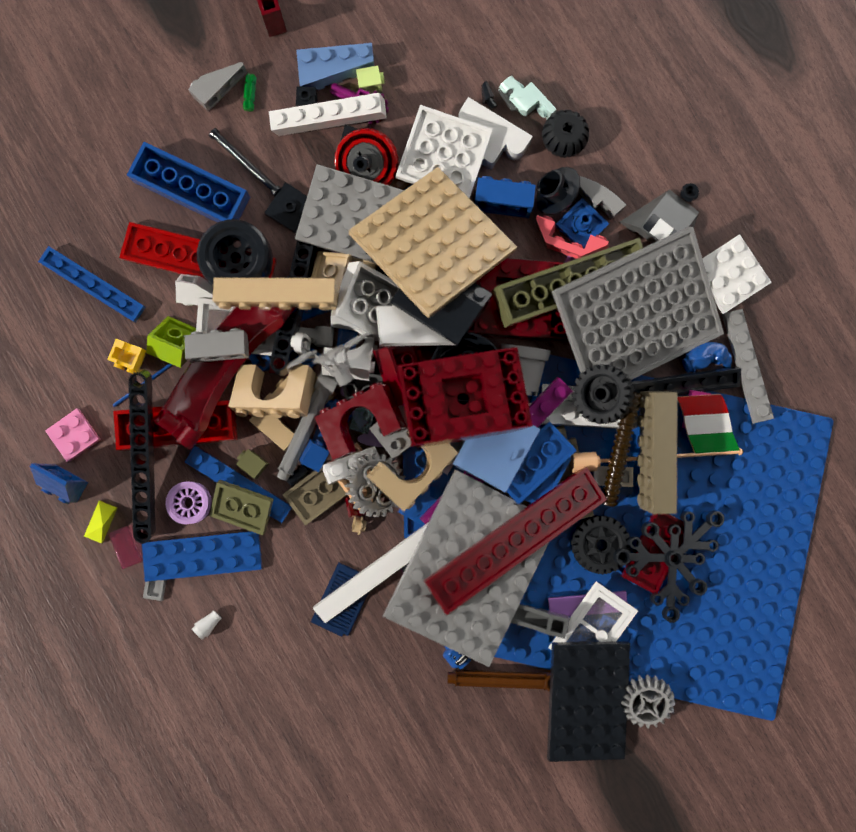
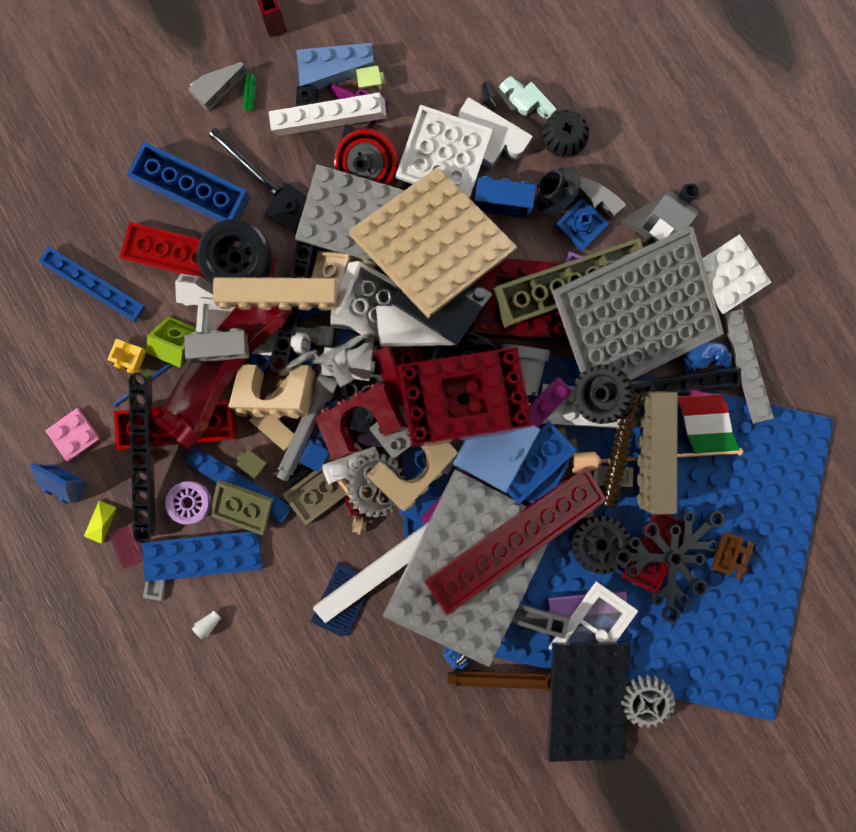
(558, 244): coral slope -> none
(727, 554): none -> reddish brown plate

